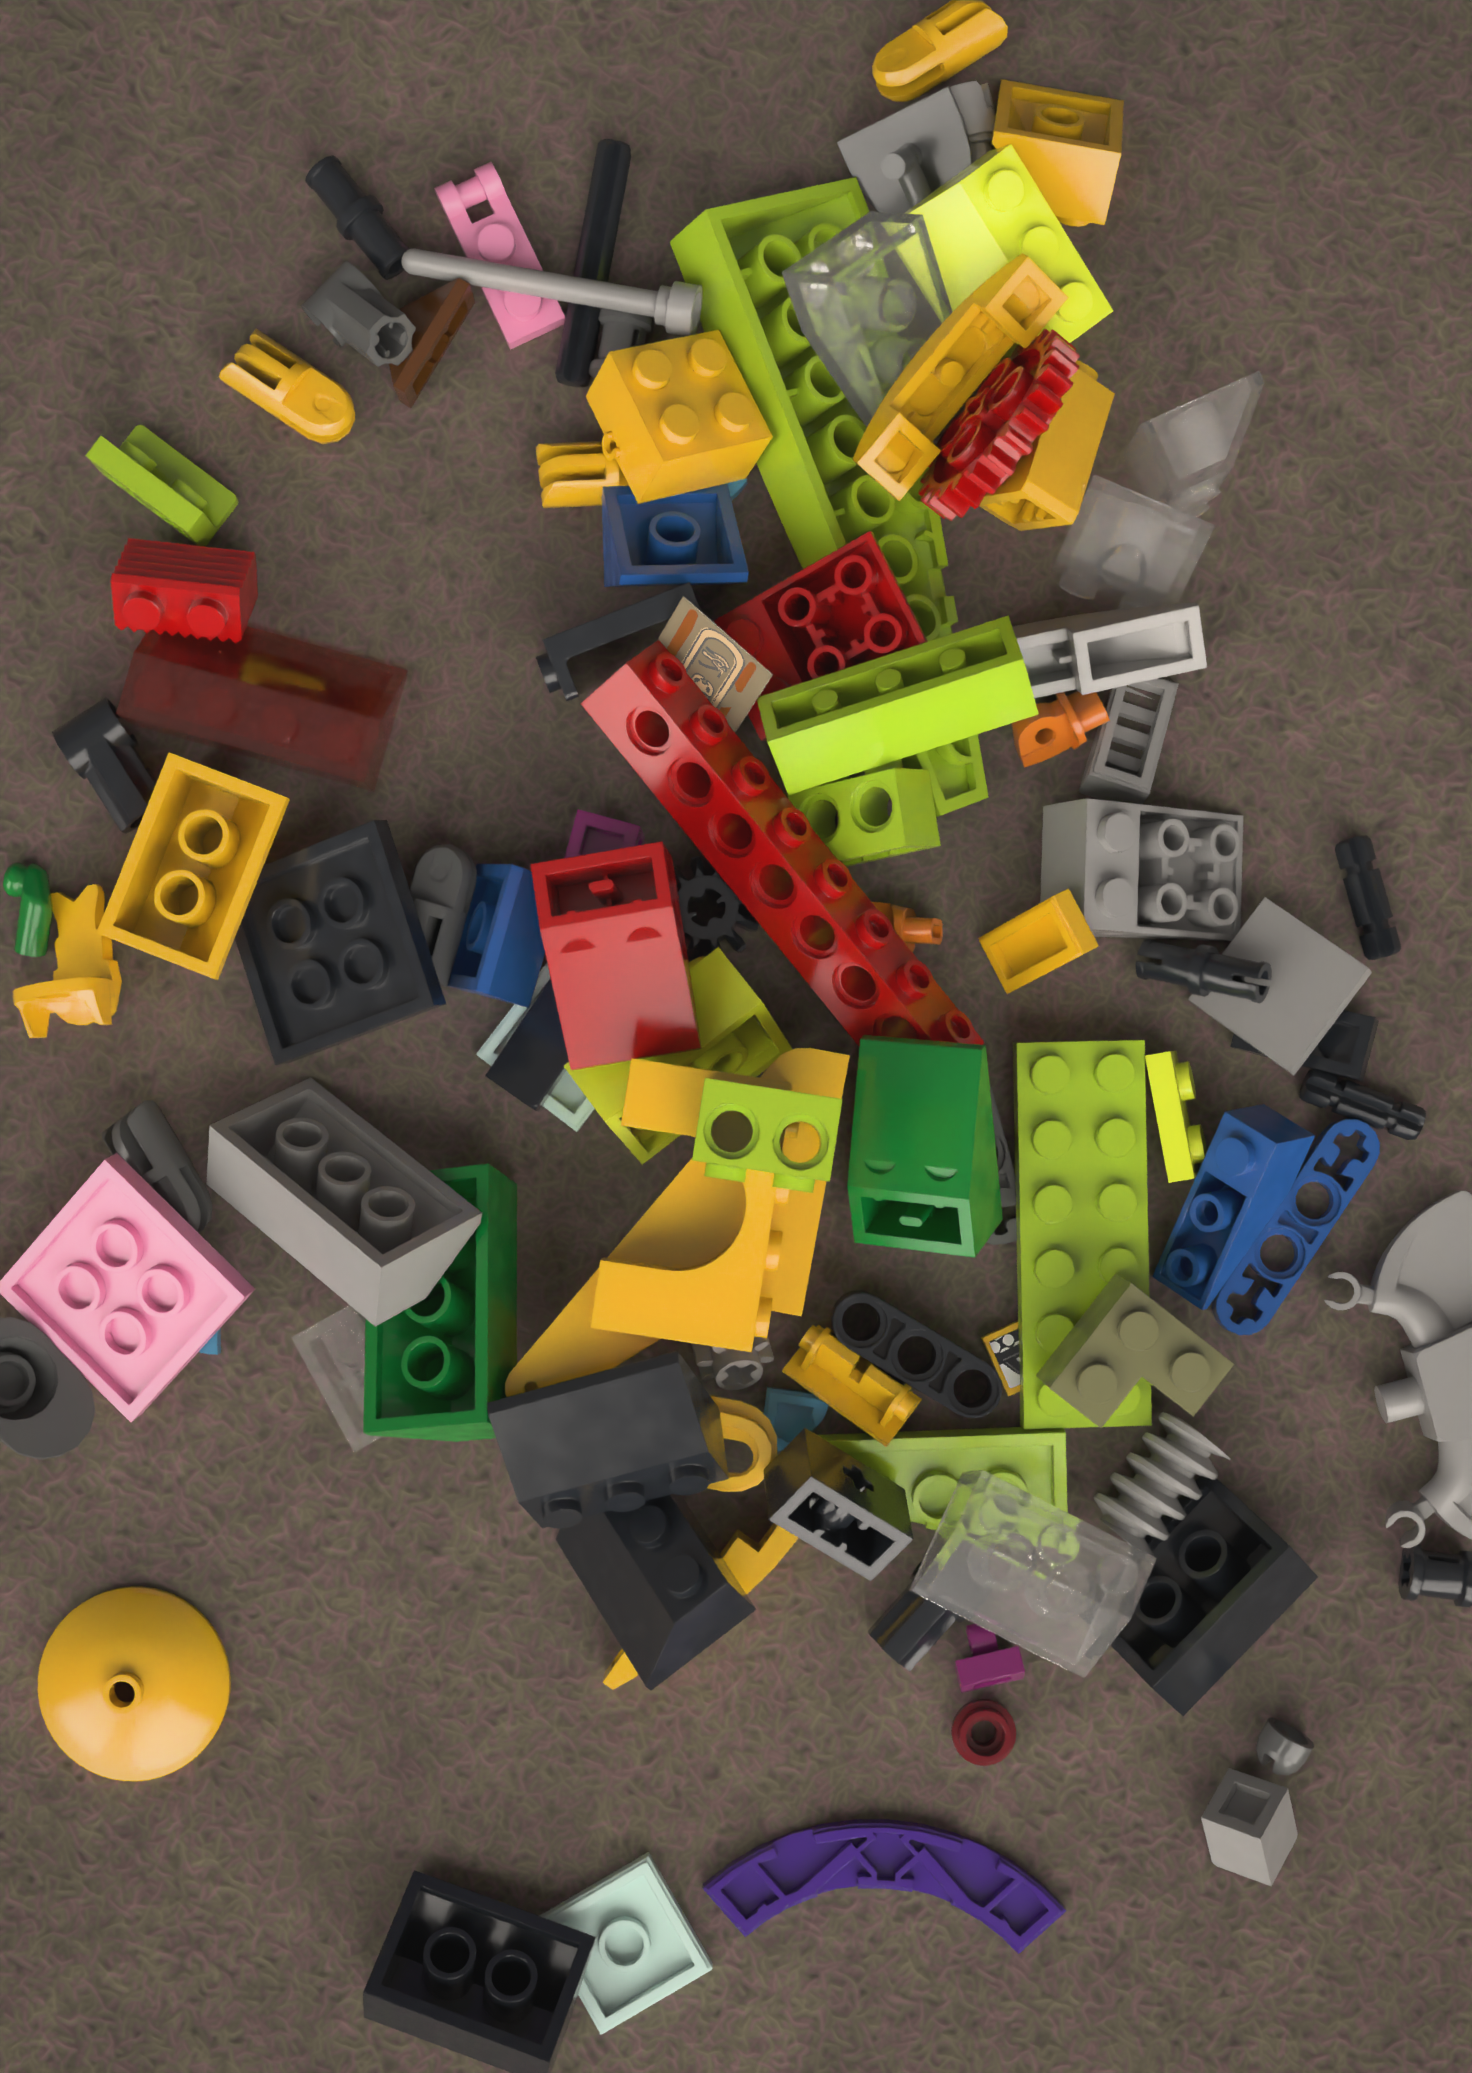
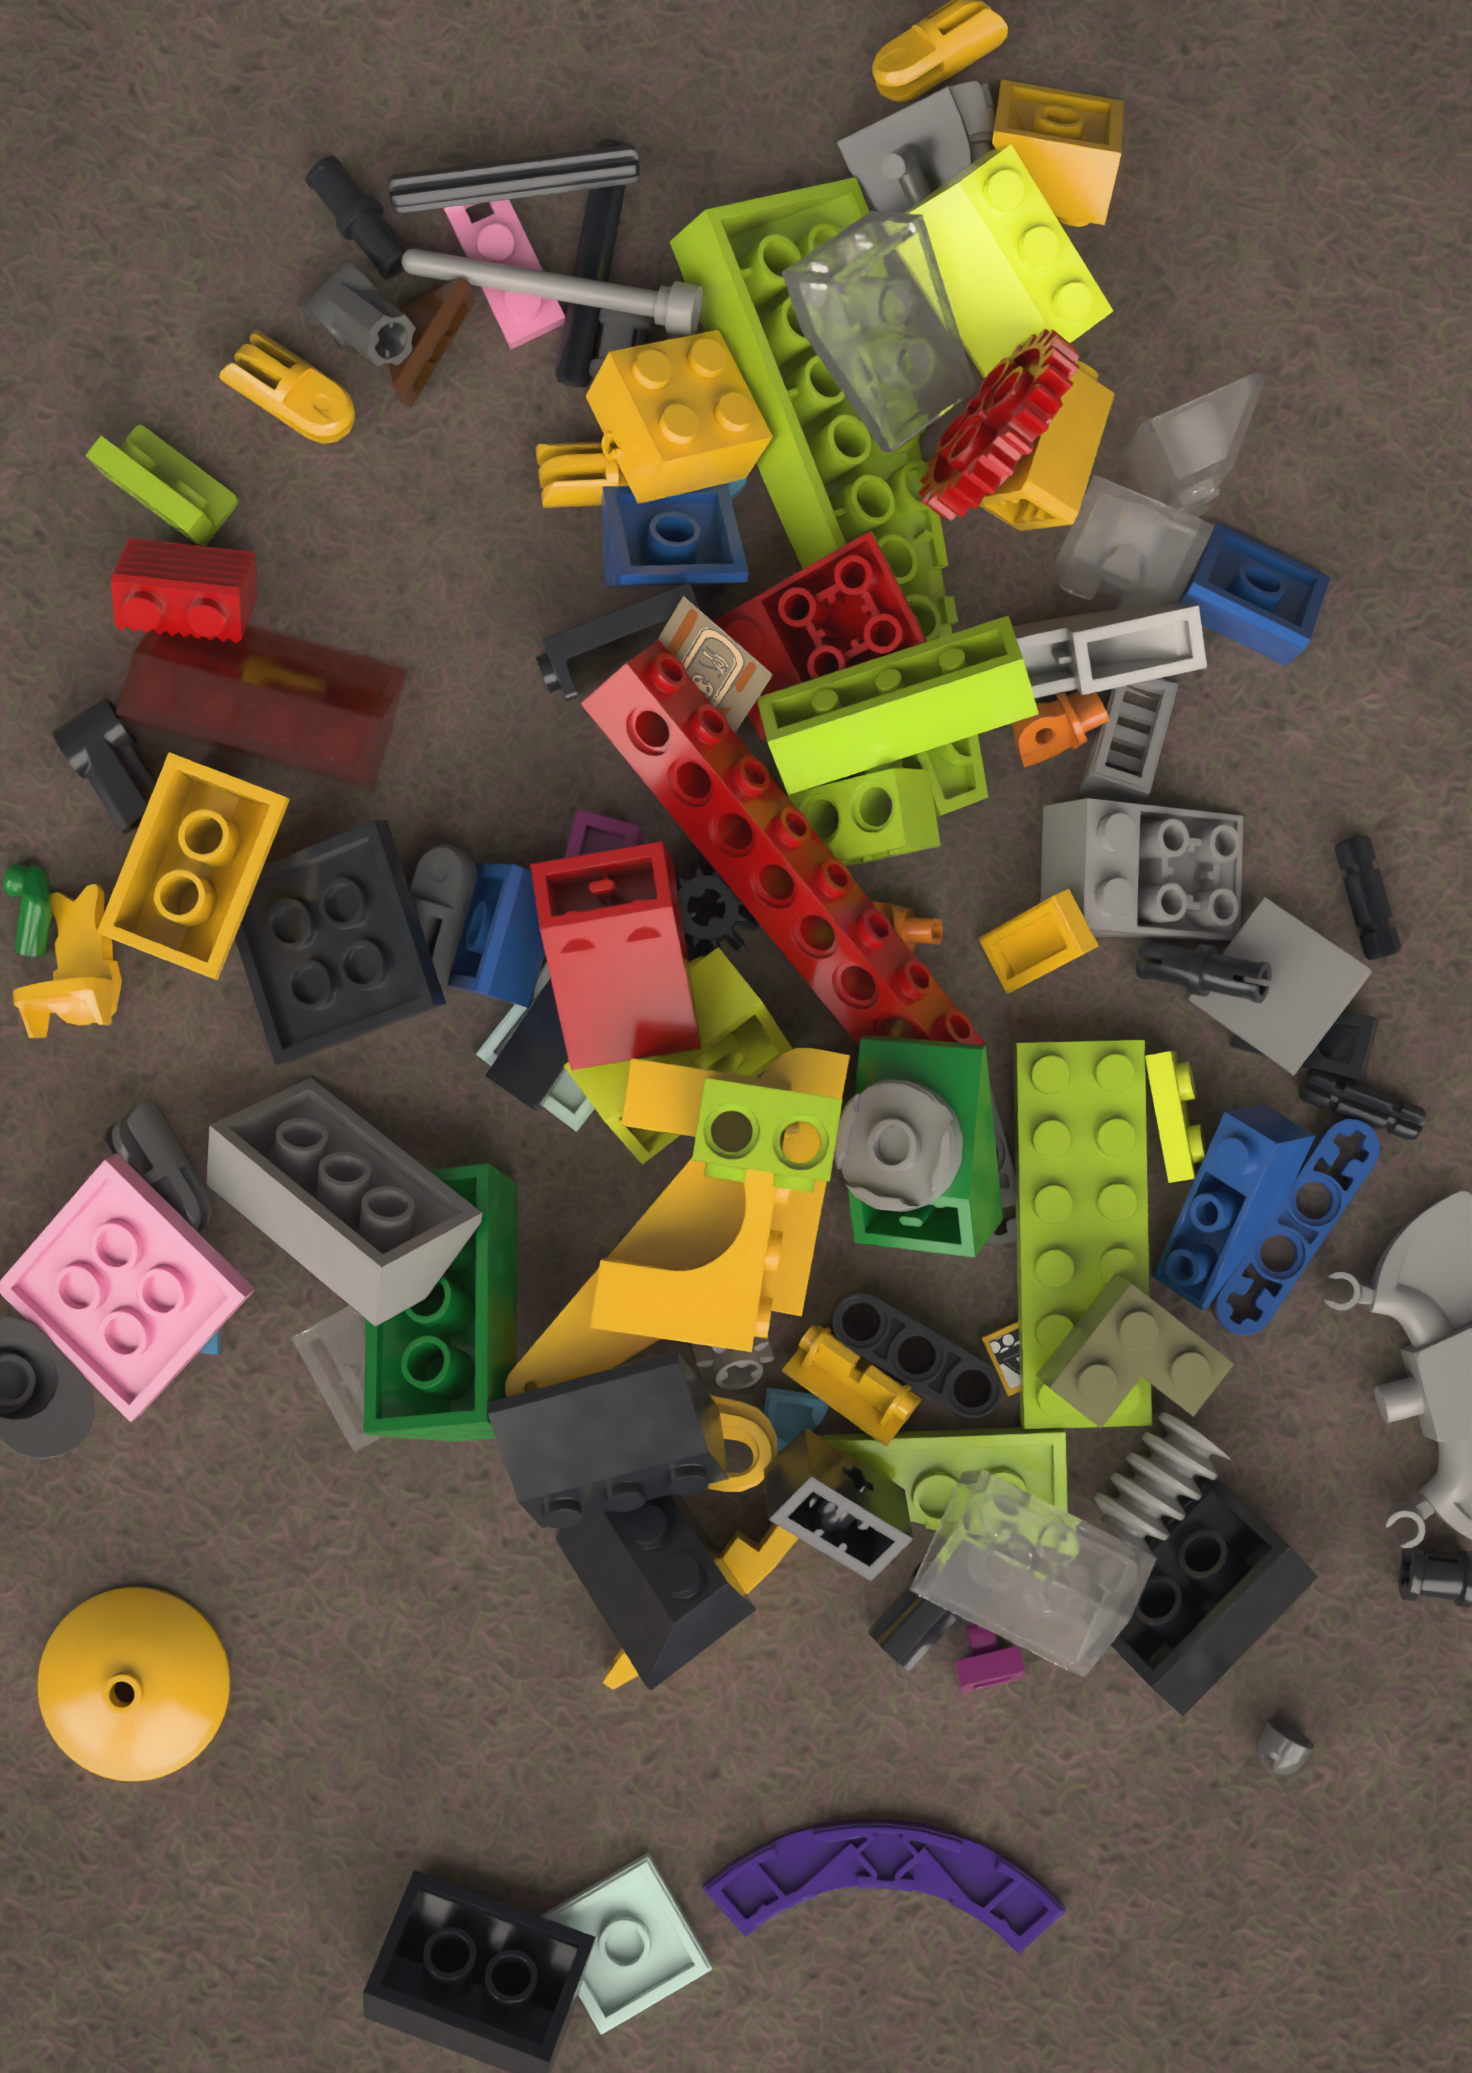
(514, 178): none -> axle
(898, 1145): none -> light grey tile
(950, 368): yellow slope -> none
(993, 1750): dark red plate -> none
(1250, 1826): light grey panel -> none
(1256, 595): none -> blue slope

